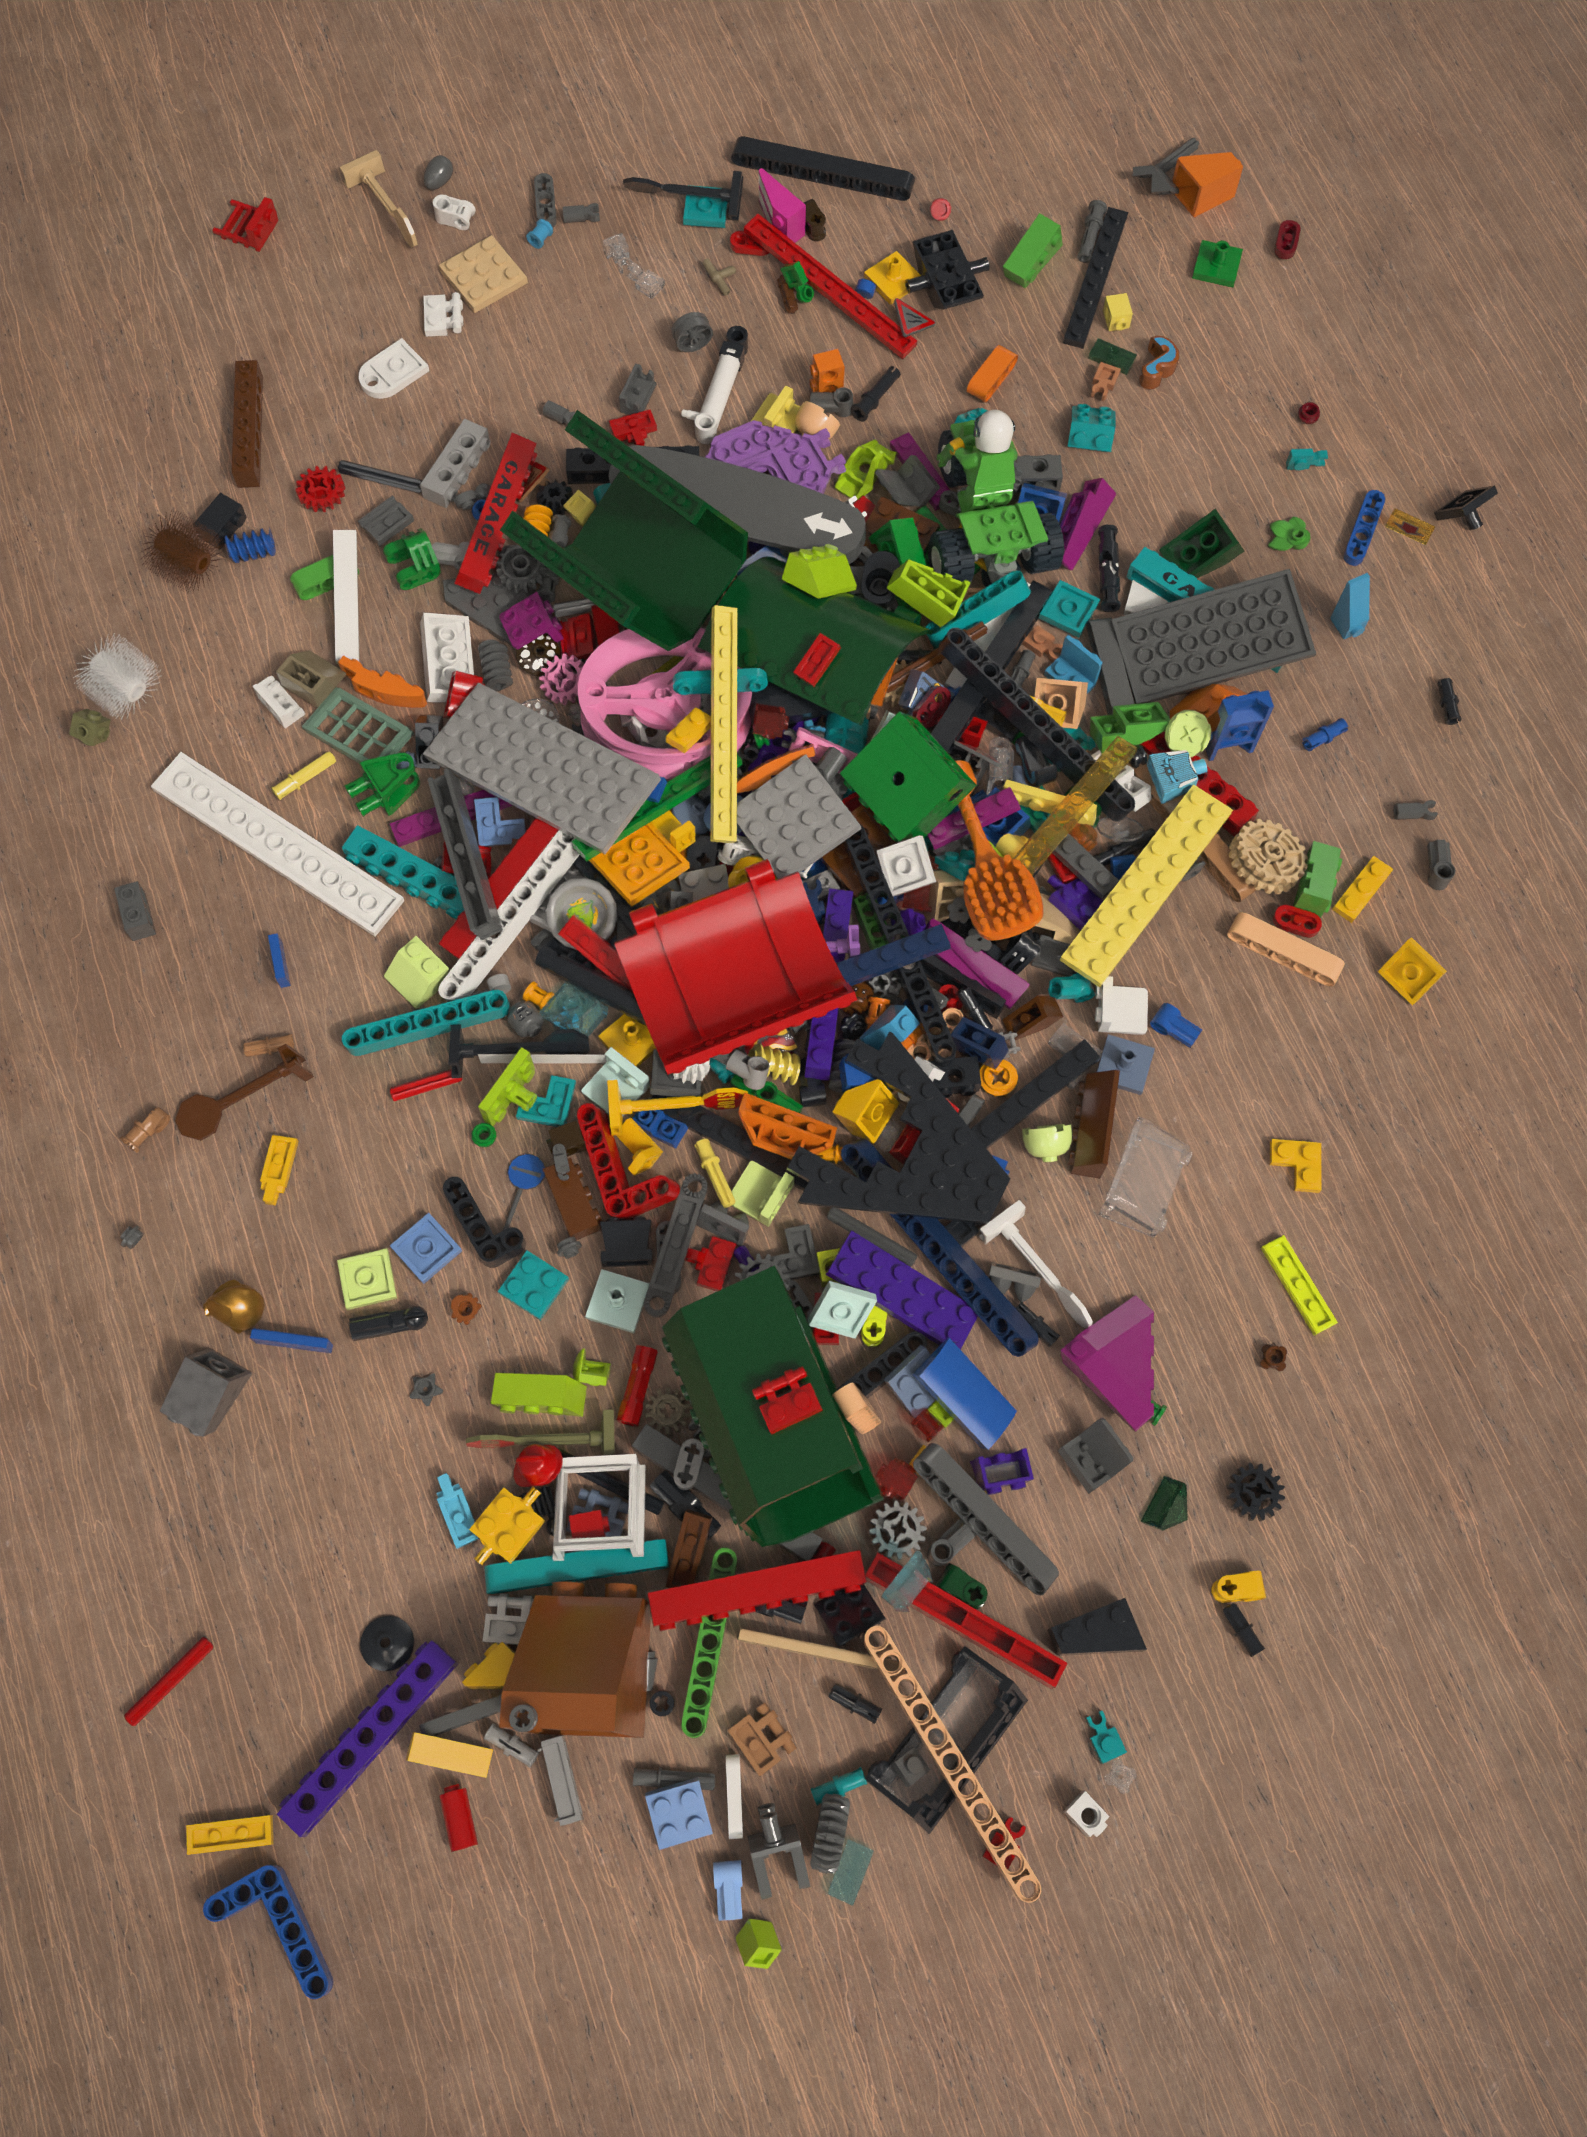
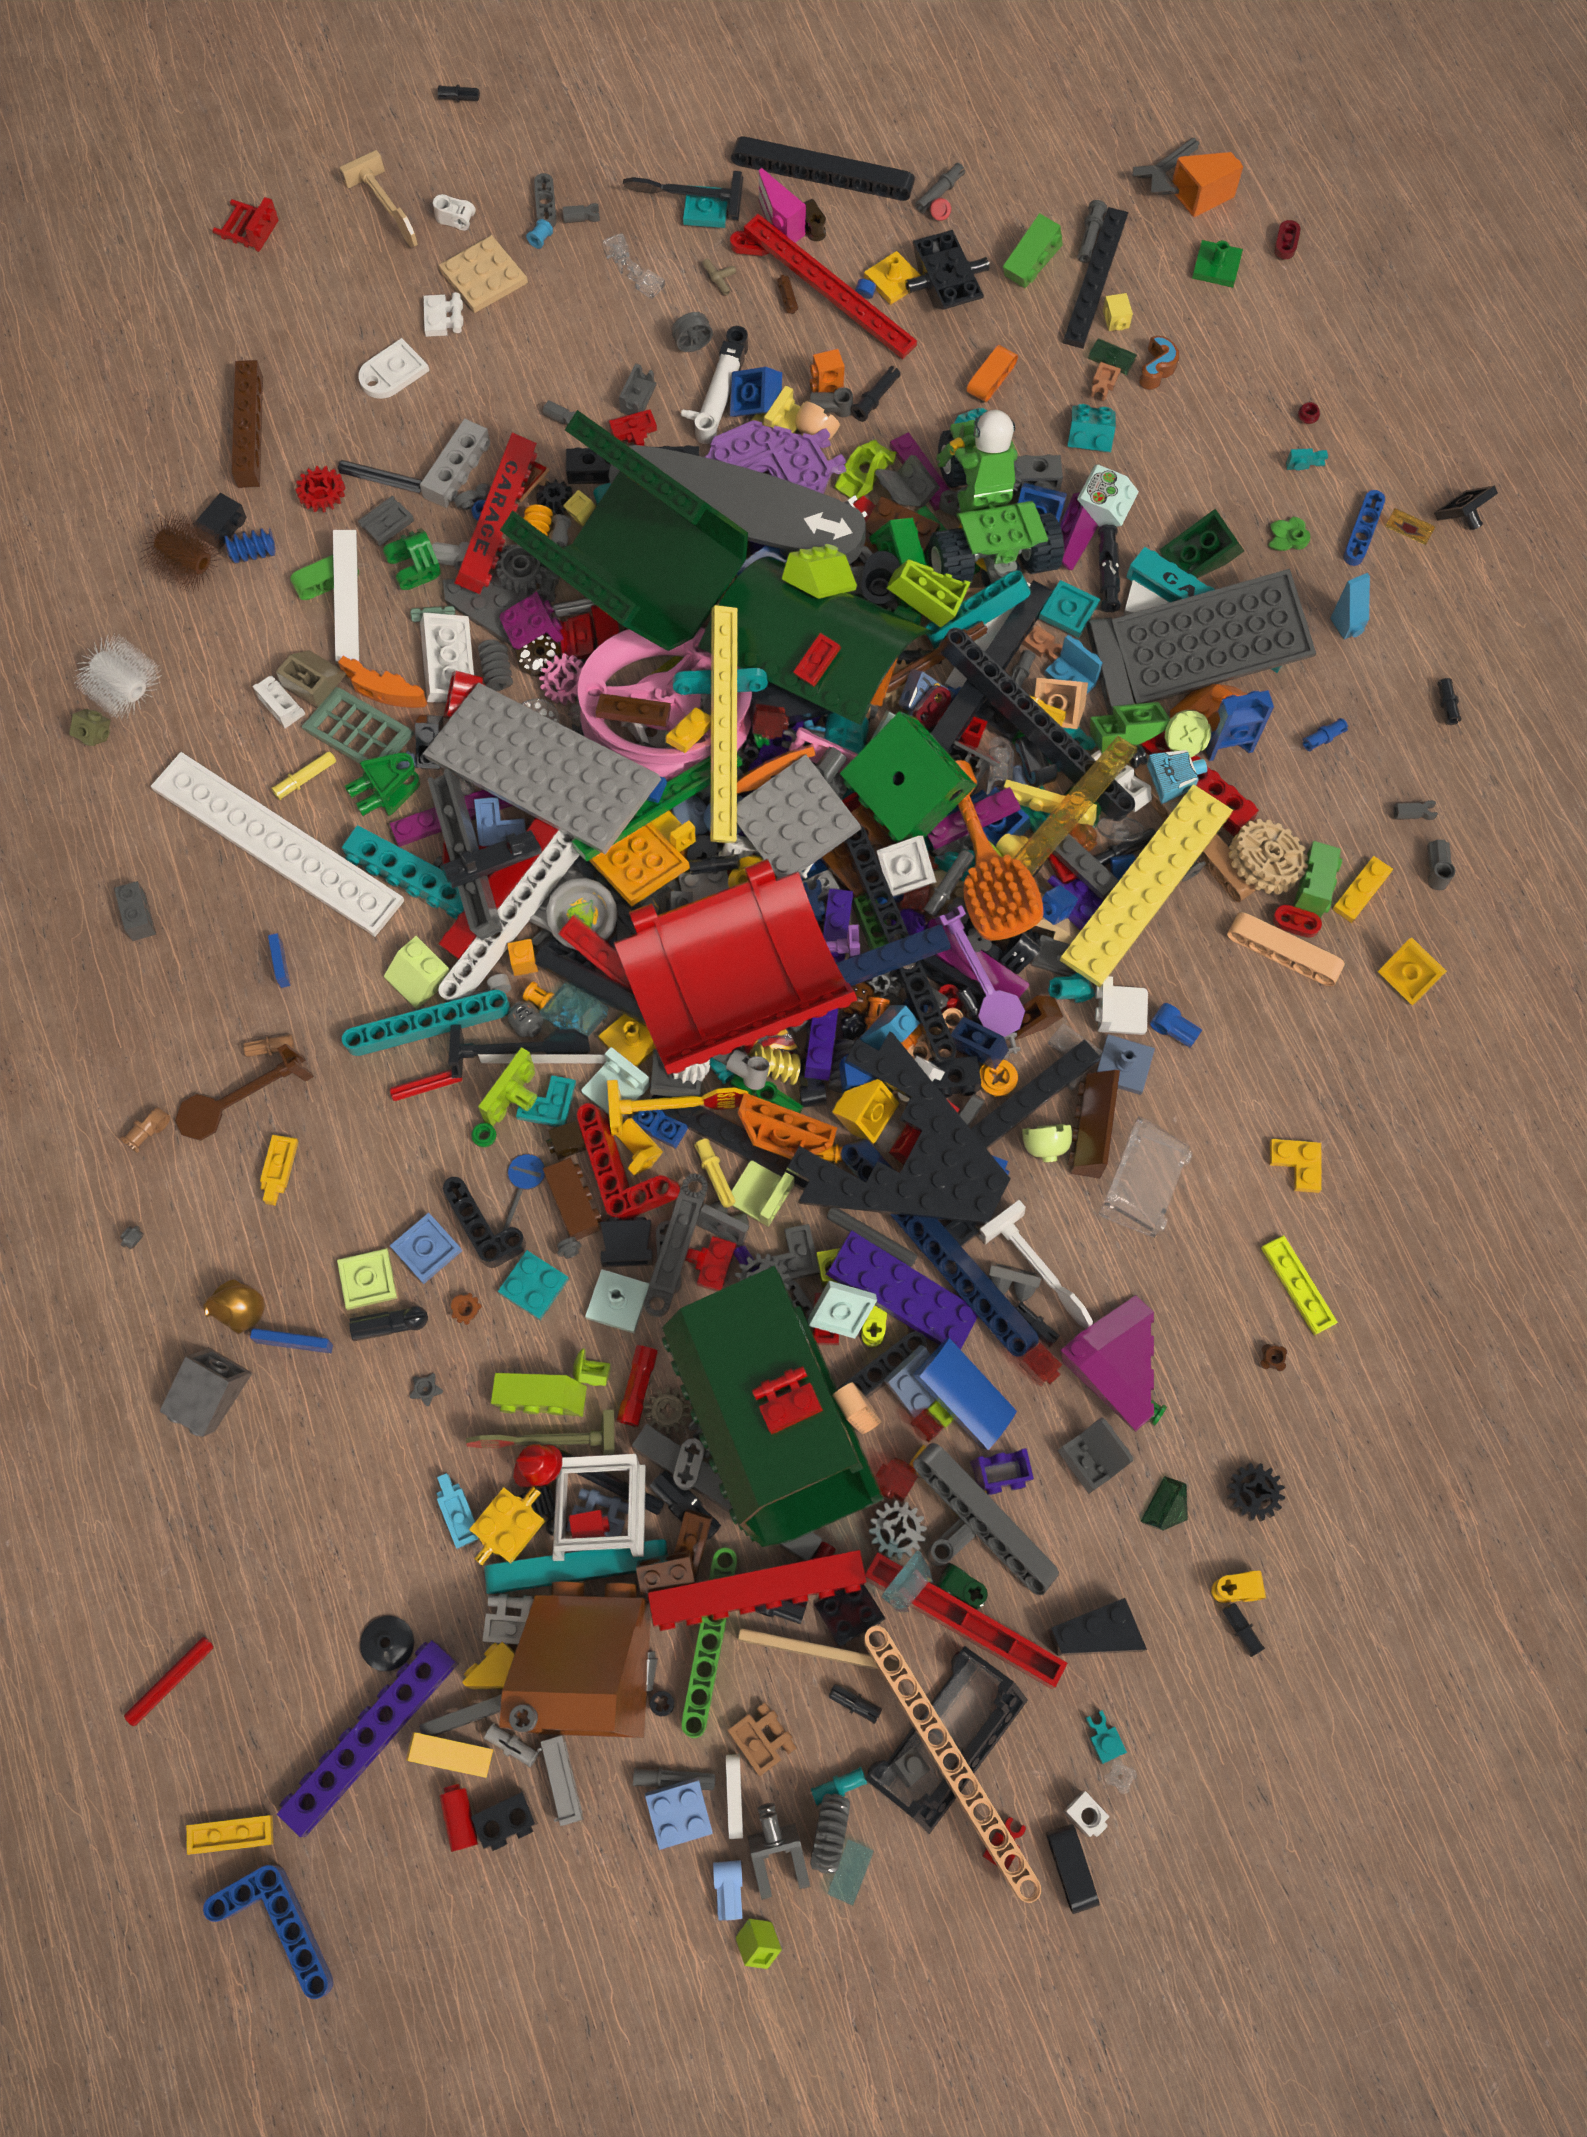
(416, 613): none -> sand green axle
(438, 172): dark grey animal -> none
(458, 93): none -> black axle
(491, 859): none -> black hinge
(502, 1815): none -> black brick
(522, 957): none -> light orange brick
(561, 1161): dark grey piece -> none
(633, 710): none -> reddish brown plate
(665, 1572): none -> reddish brown brick
(714, 864): none -> black pin
(754, 391): none -> blue slope
(796, 277): green plate -> none
(910, 319): piece -> none
(945, 182): none -> dark grey pin
(949, 882): none -> dark grey axle
(999, 1009): none -> medium lavender piece
(1041, 1365): none -> clear red brick
(1058, 904): none -> blue brick
(1072, 1868): none -> black beam
(1107, 496): none -> light aqua slope

